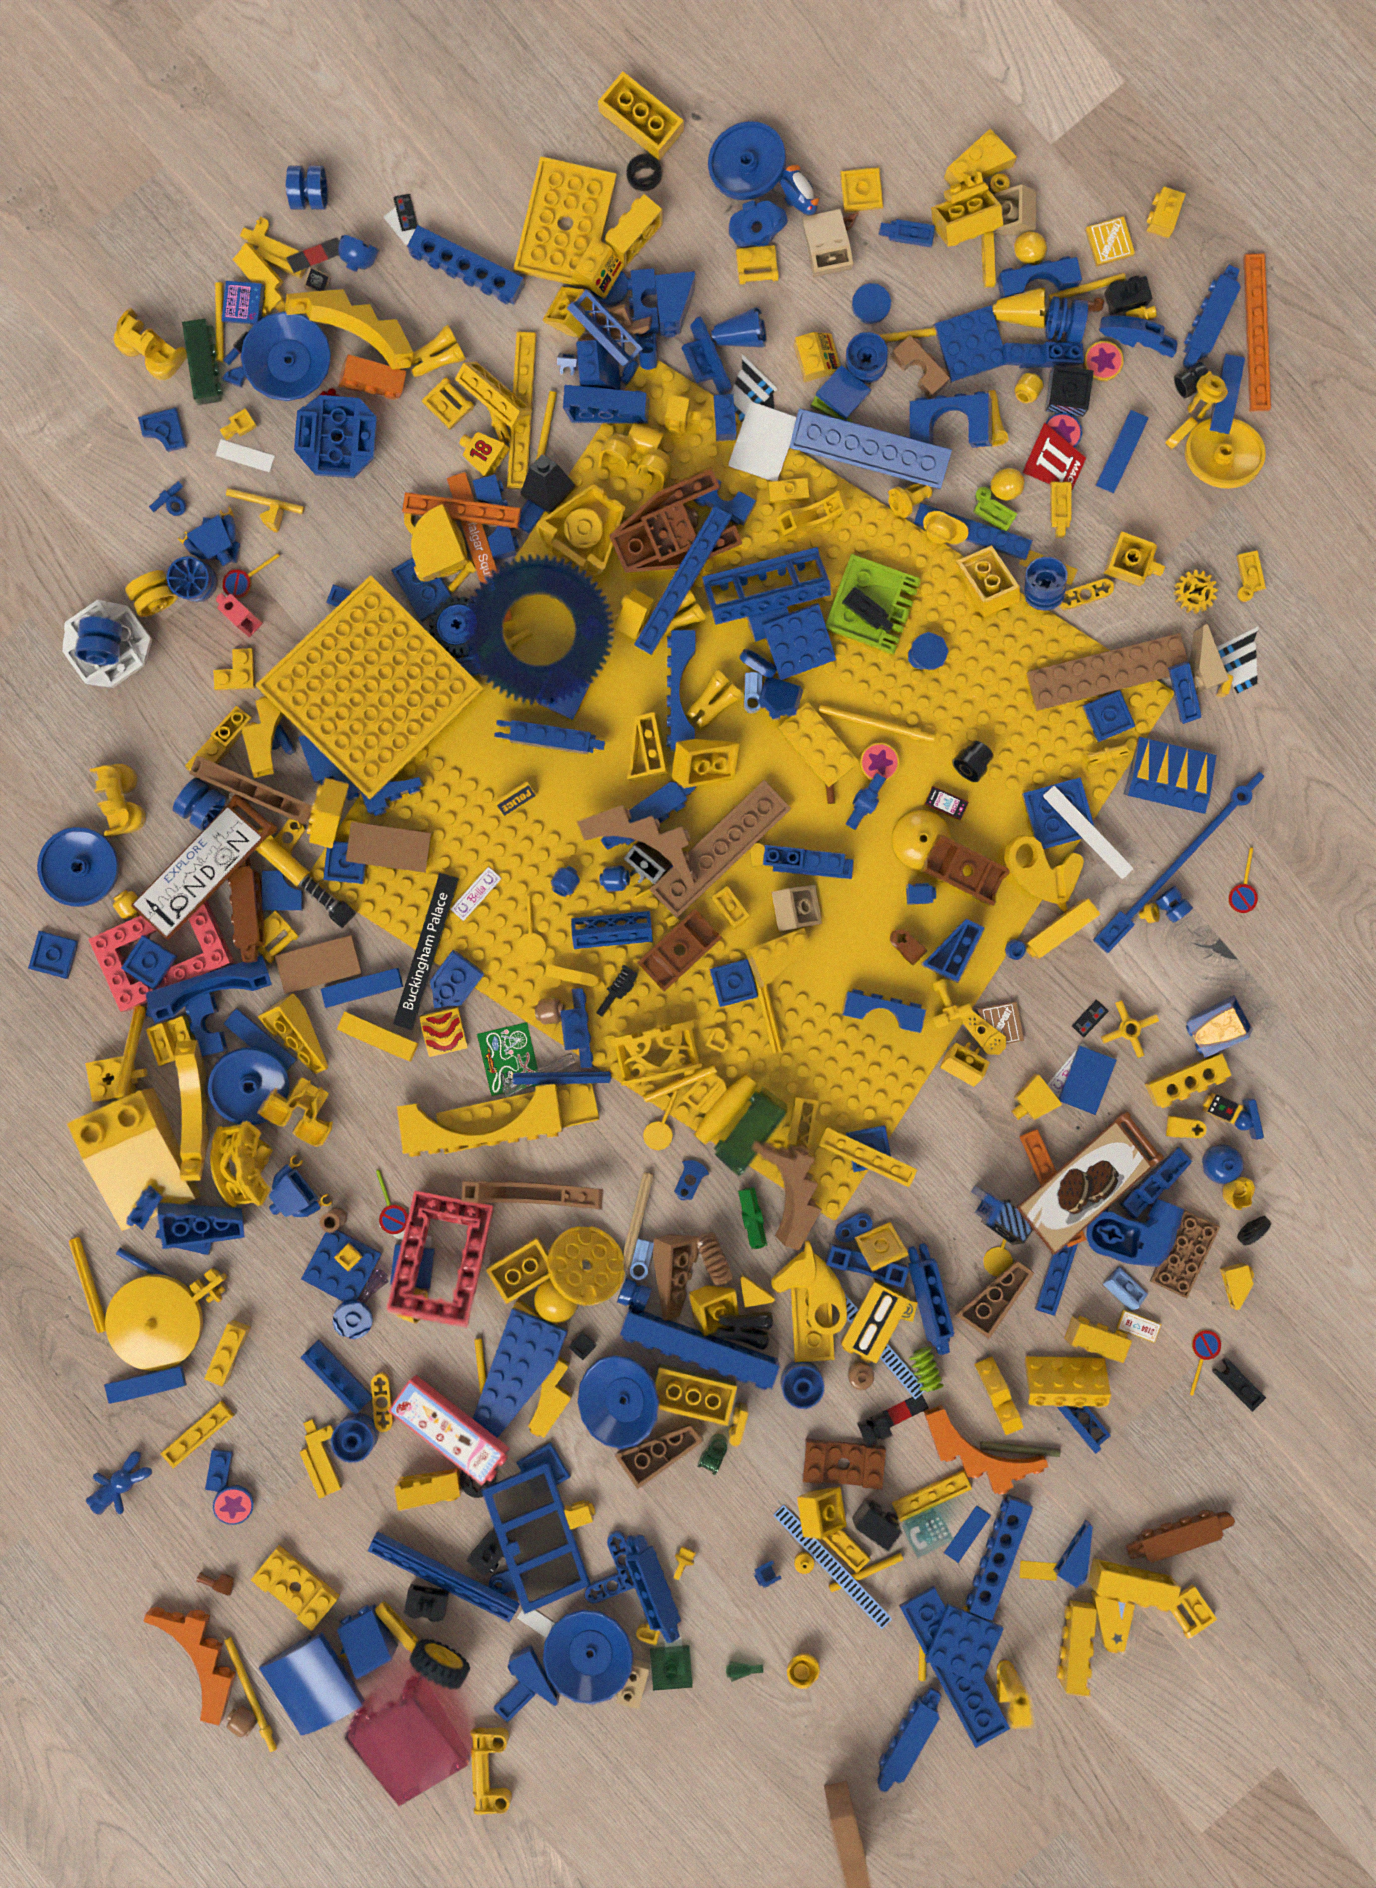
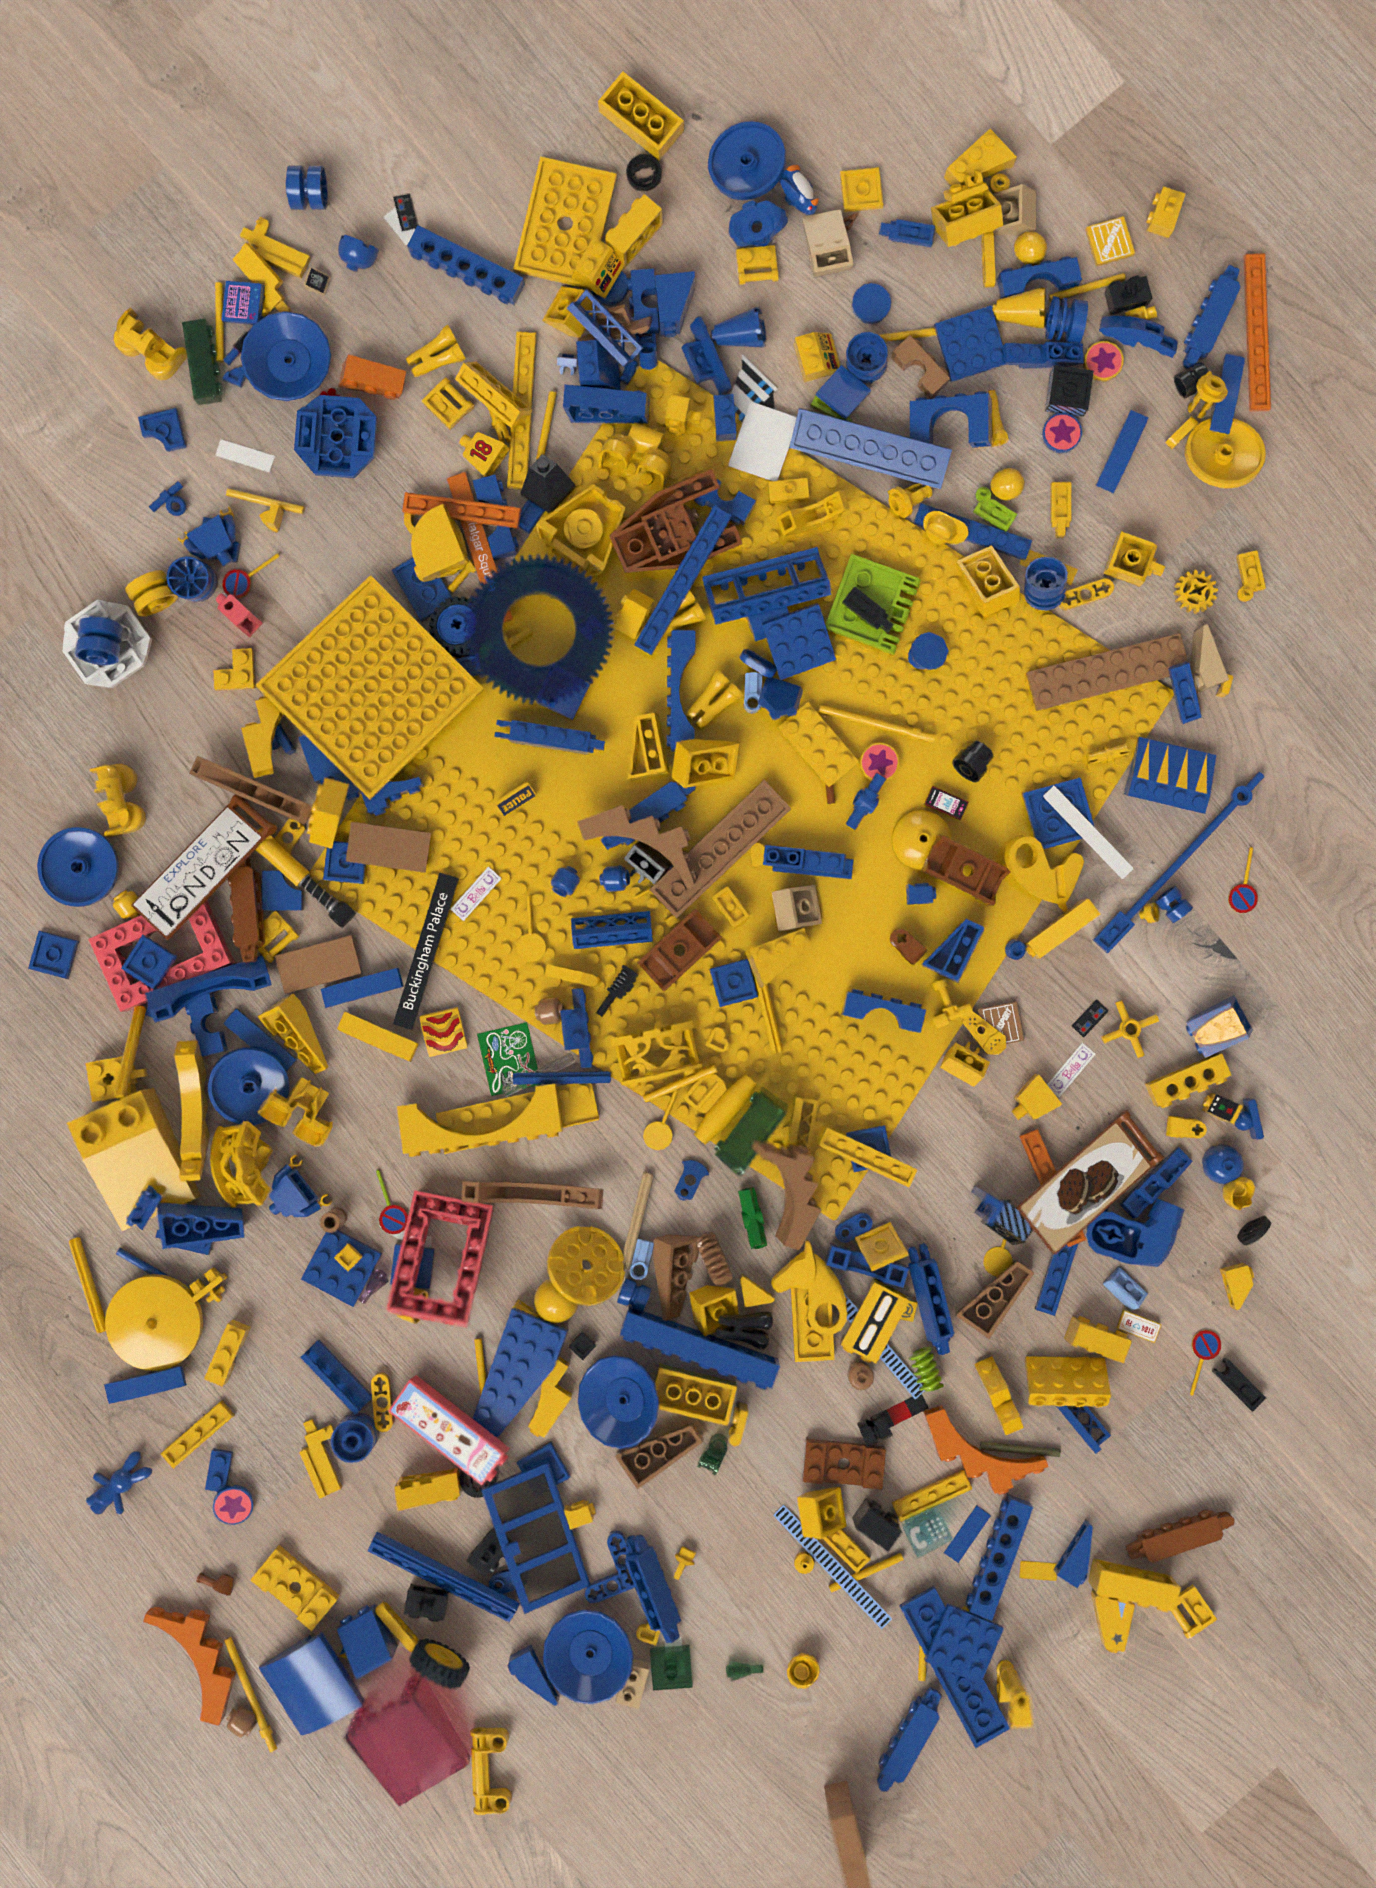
(165, 1037): yellow slope -> none
(199, 803): blue wheel -> none
(222, 737): yellow slope -> none
(240, 423): yellow plate -> none
(313, 255): black sticker -> none
(335, 309): yellow arch -> none
(337, 595): blue tile -> none
(352, 1319): tile -> none
(454, 981): blue tile -> none
(514, 1701): blue tile -> none
(520, 1270): yellow brick -> none
(537, 1622): white sticker -> none
(765, 1575): blue window -> none
(802, 1384): blue wheel -> none
(1028, 387): yellow head -> none
(1054, 459): red sticker -> none
(1077, 1647): yellow wedge -> none
(1087, 1080): blue tile -> none
(1095, 306): dark orange arm -> none
(1108, 716): blue tile -> none
(1187, 1255): medium nougat tile -> none
(1241, 660): sticker -> none

